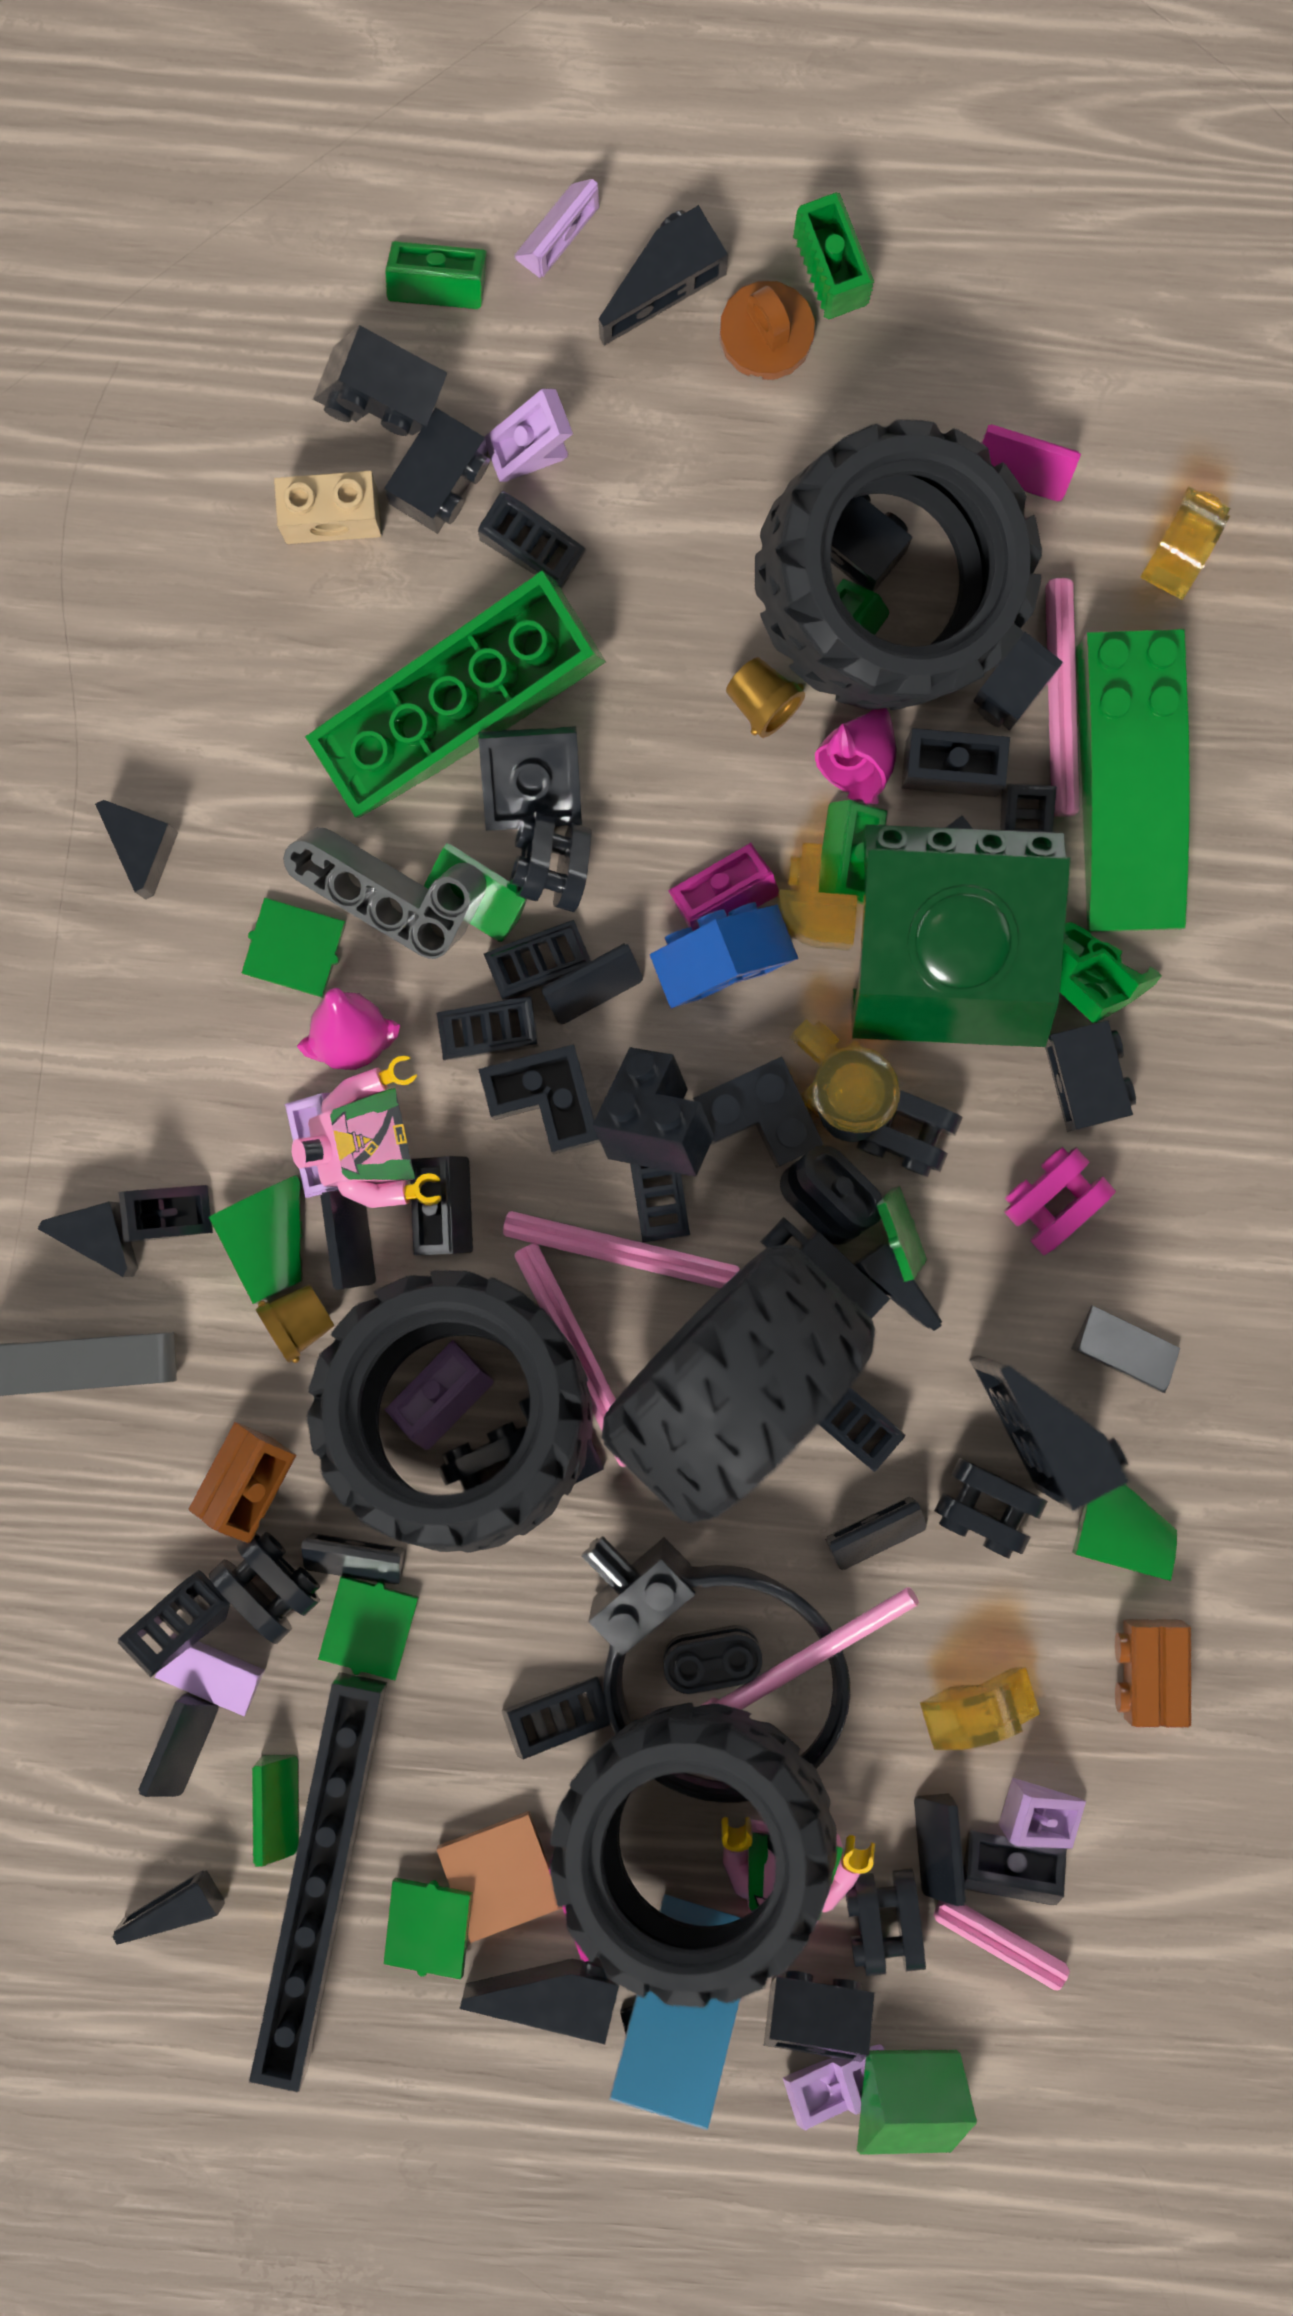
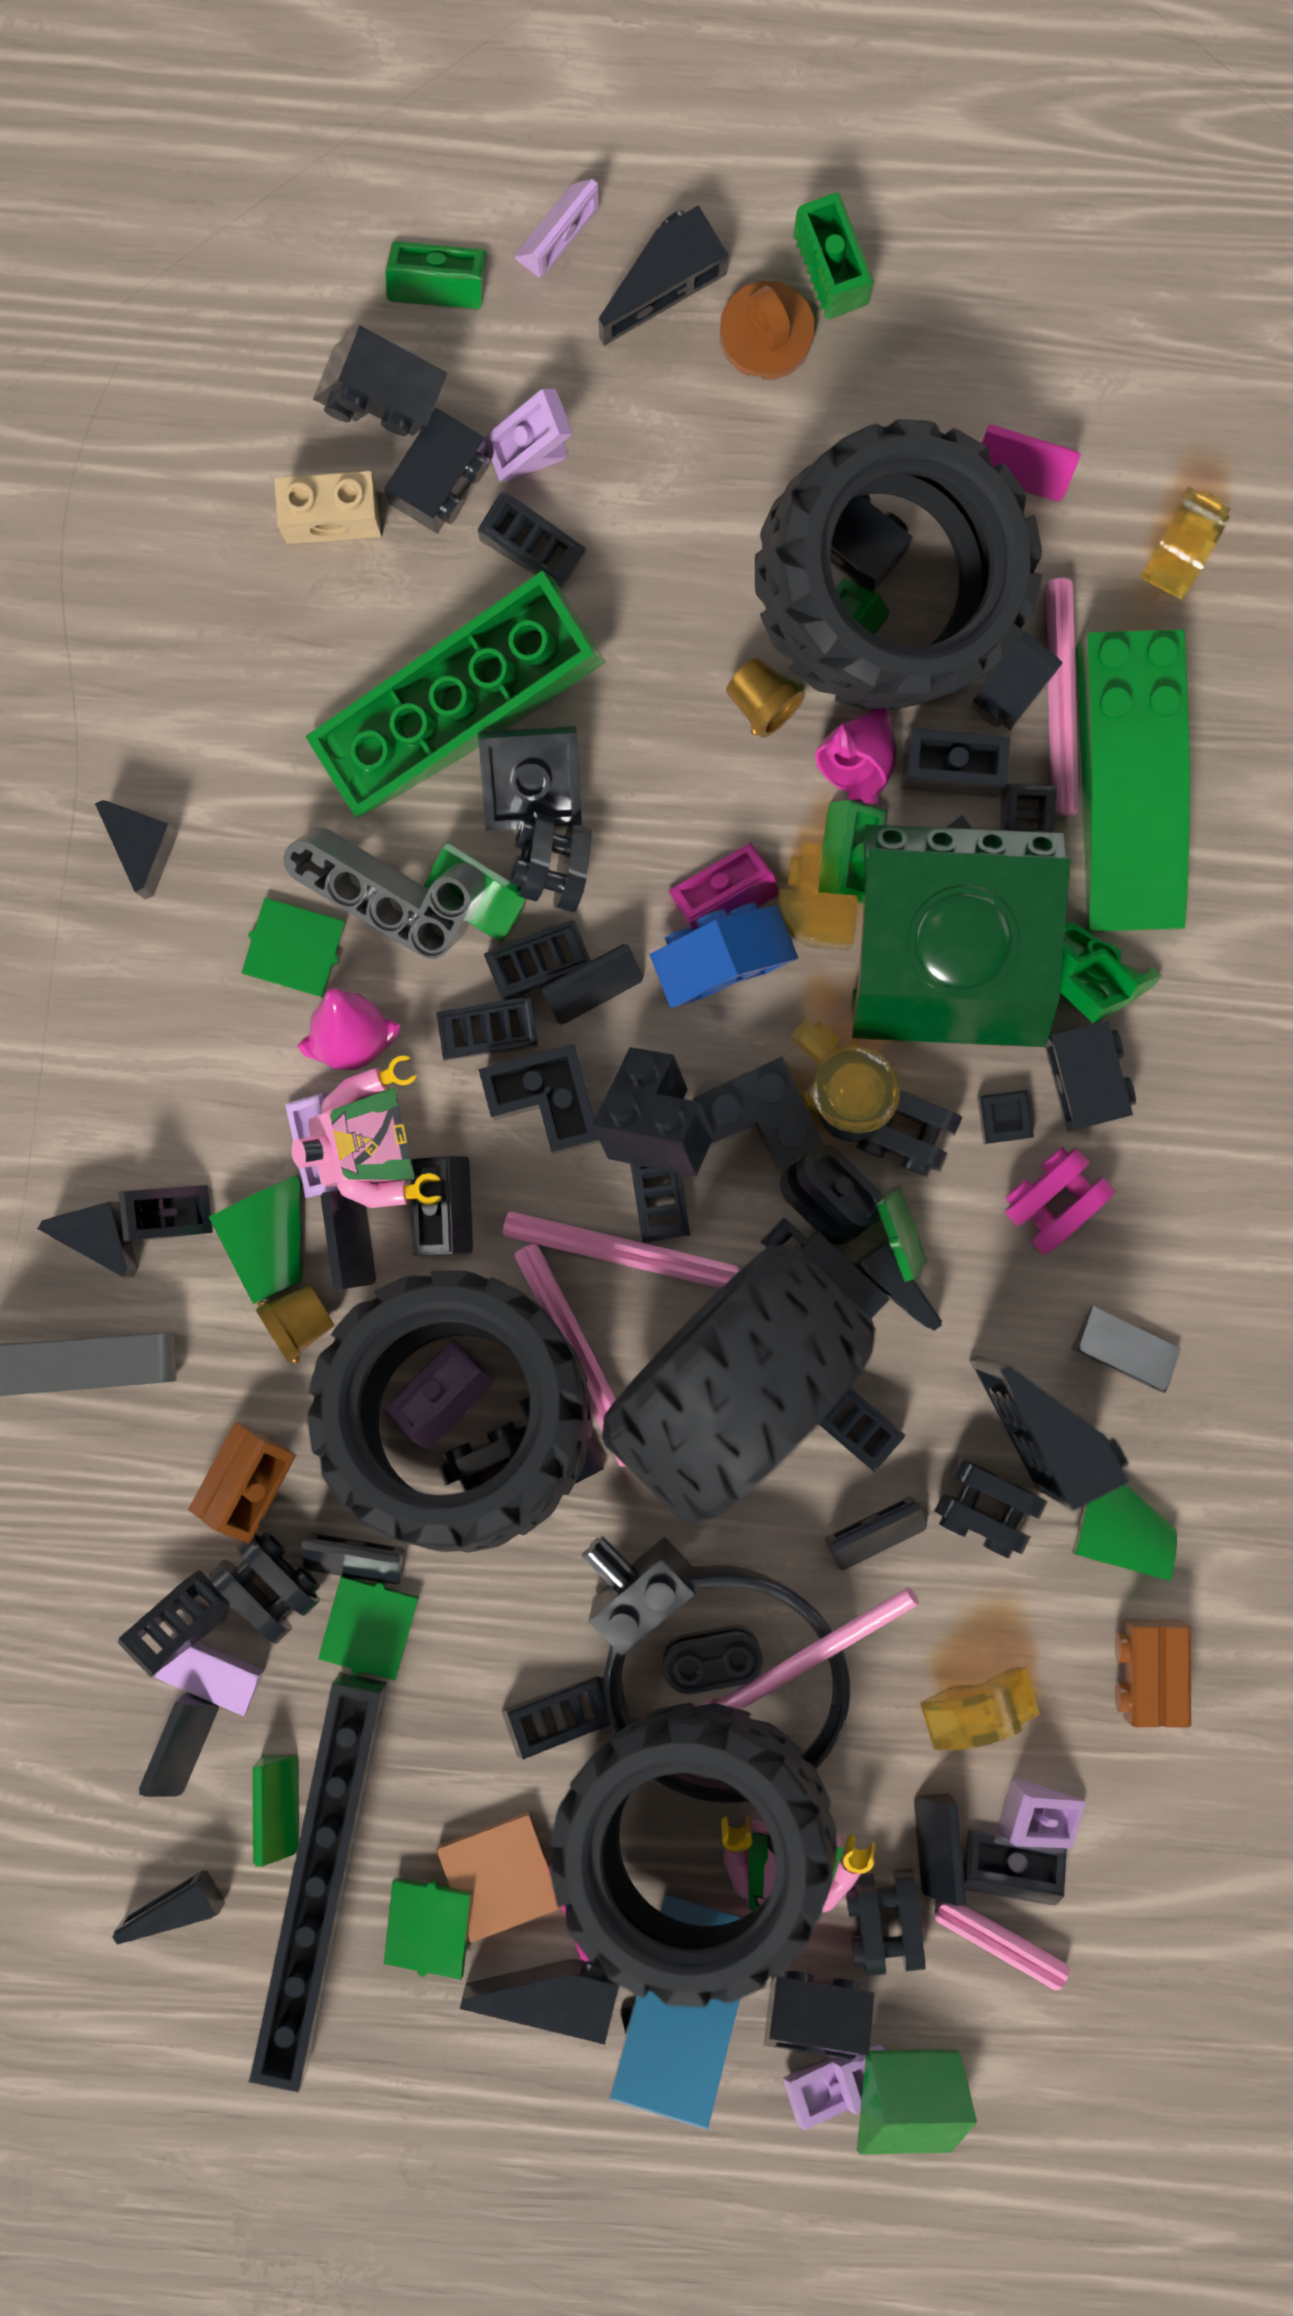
(1005, 1117): none -> black tile

